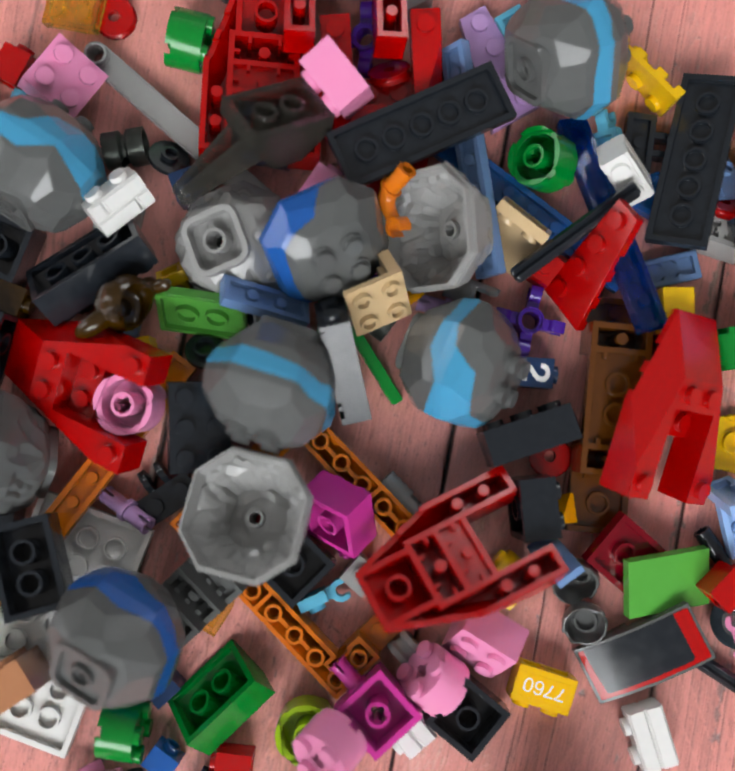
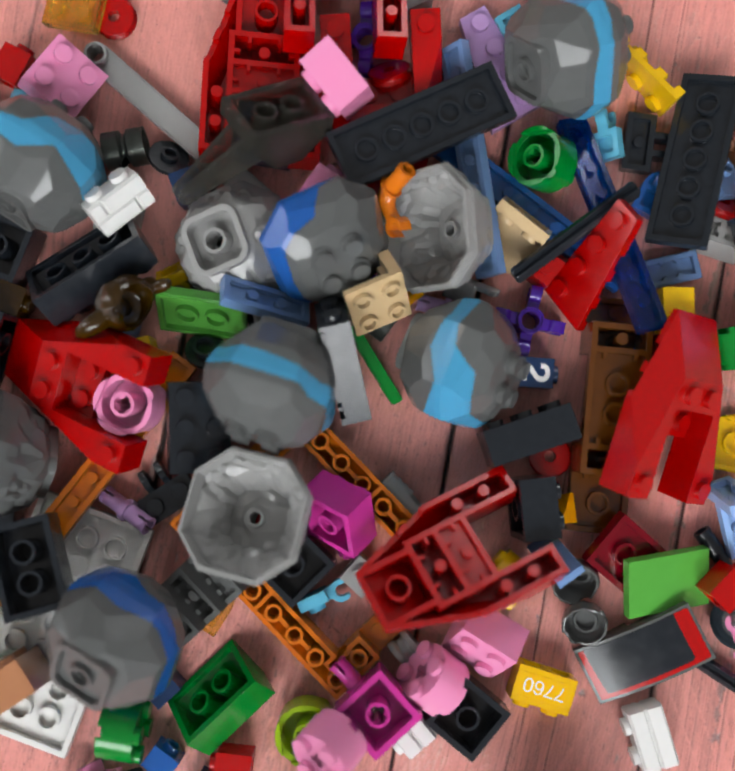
(188, 38): green brick -> none
(623, 166): white brick -> none

